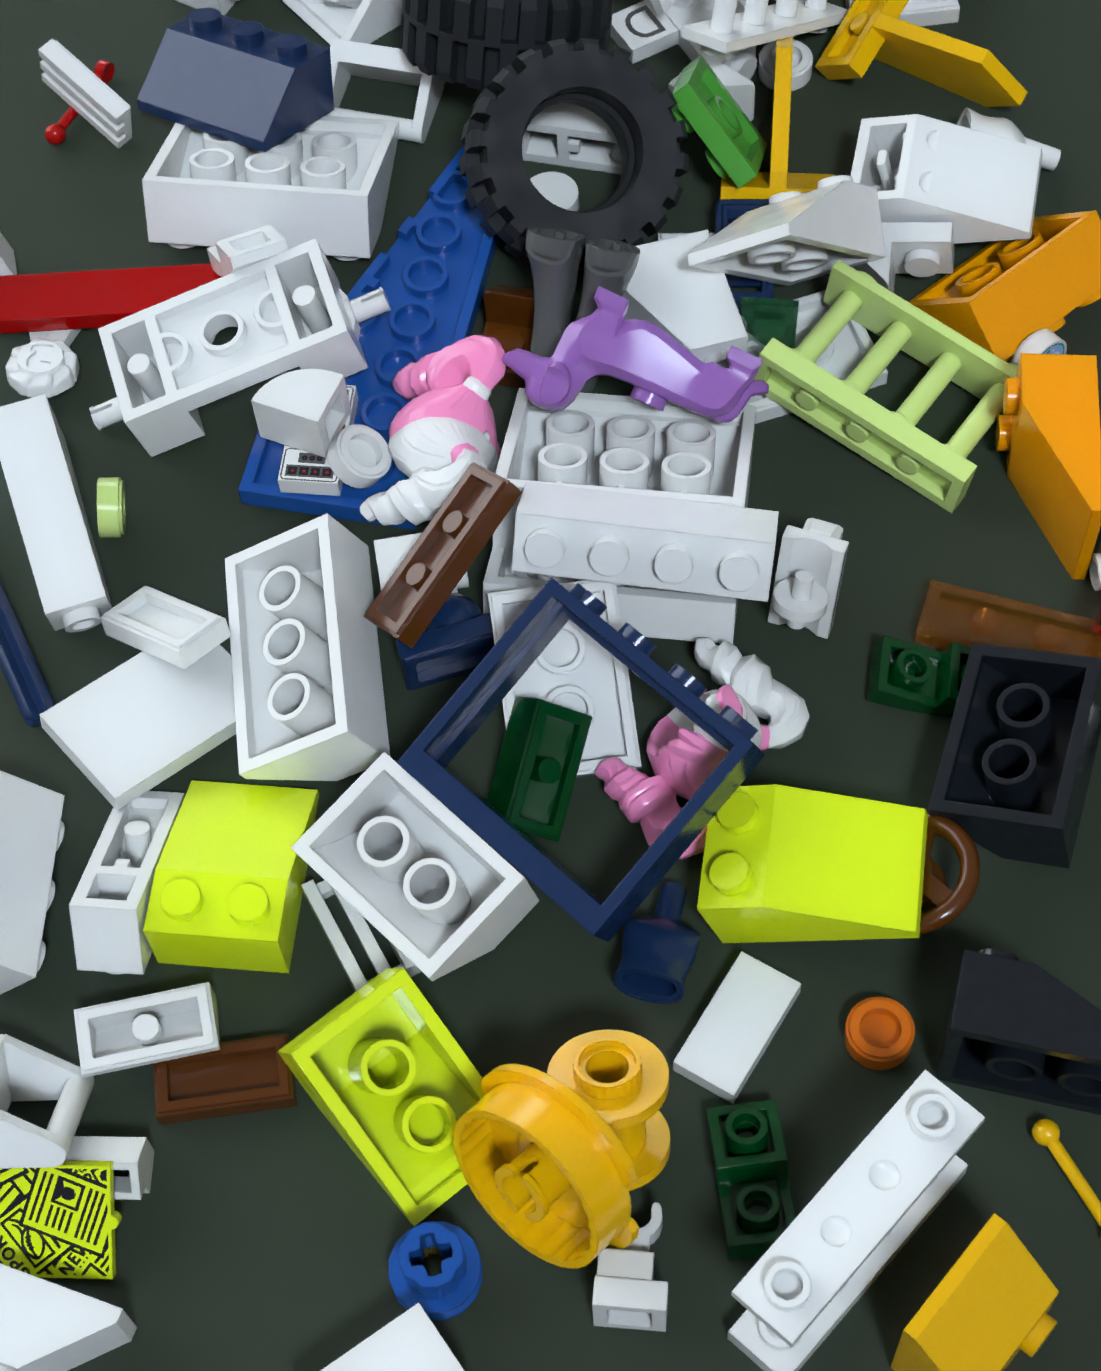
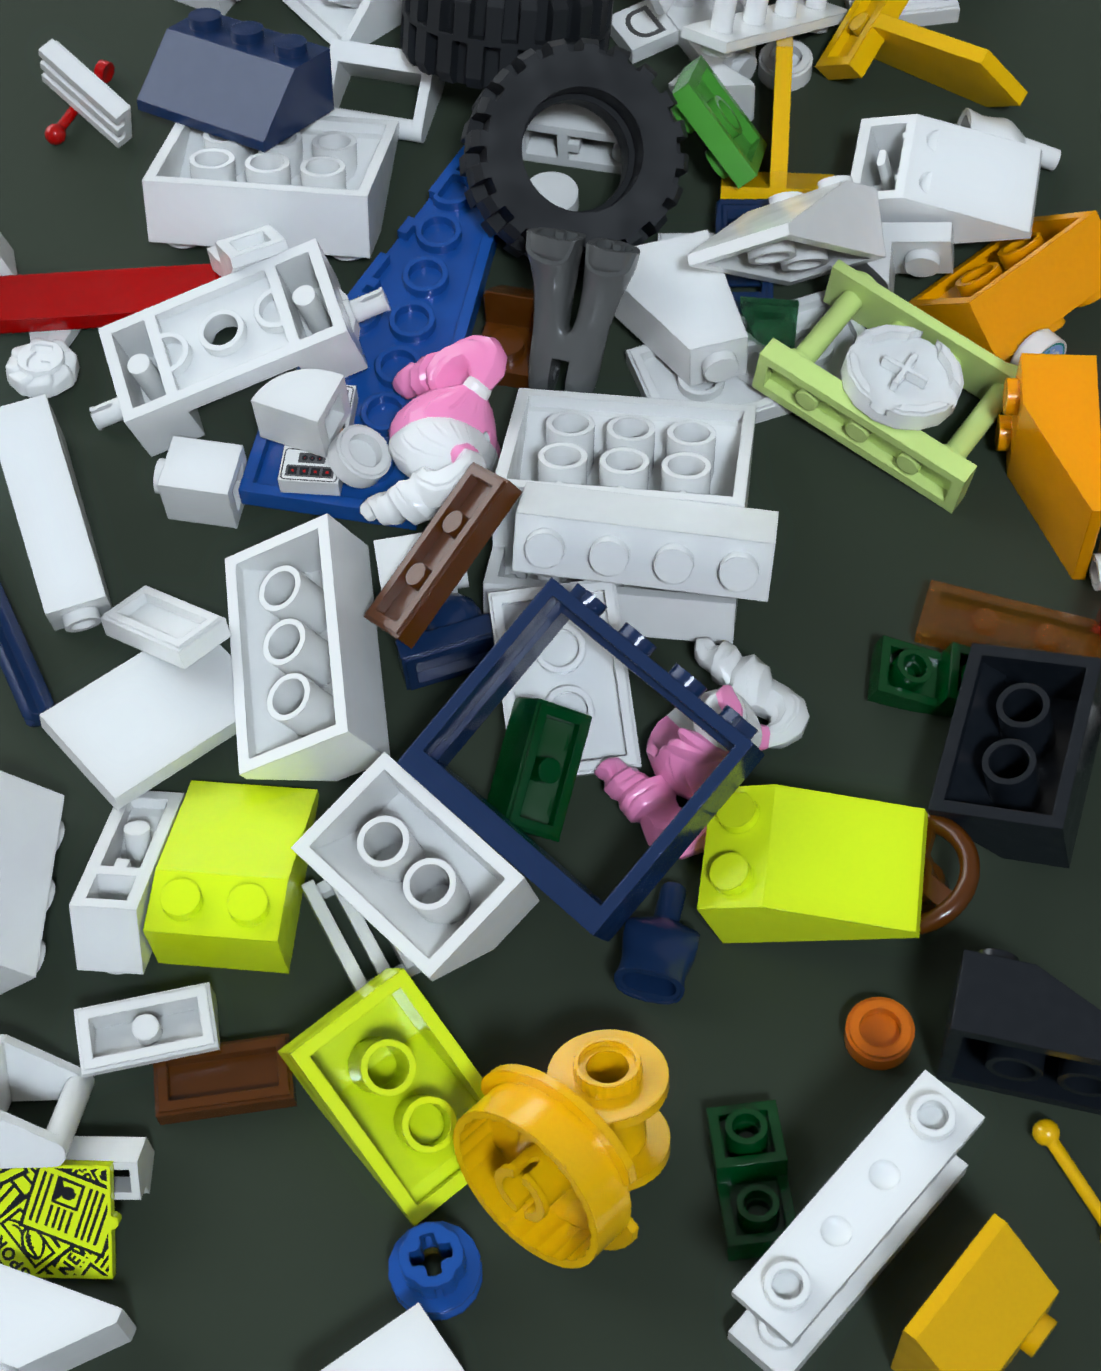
(111, 507): yellowish green tile -> none
(201, 481): none -> white brick
(626, 1285): white piece -> none
(641, 357): medium lavender animal -> none
(736, 1027): white tile -> none
(809, 577): white hips -> none
(902, 378): none -> white tile

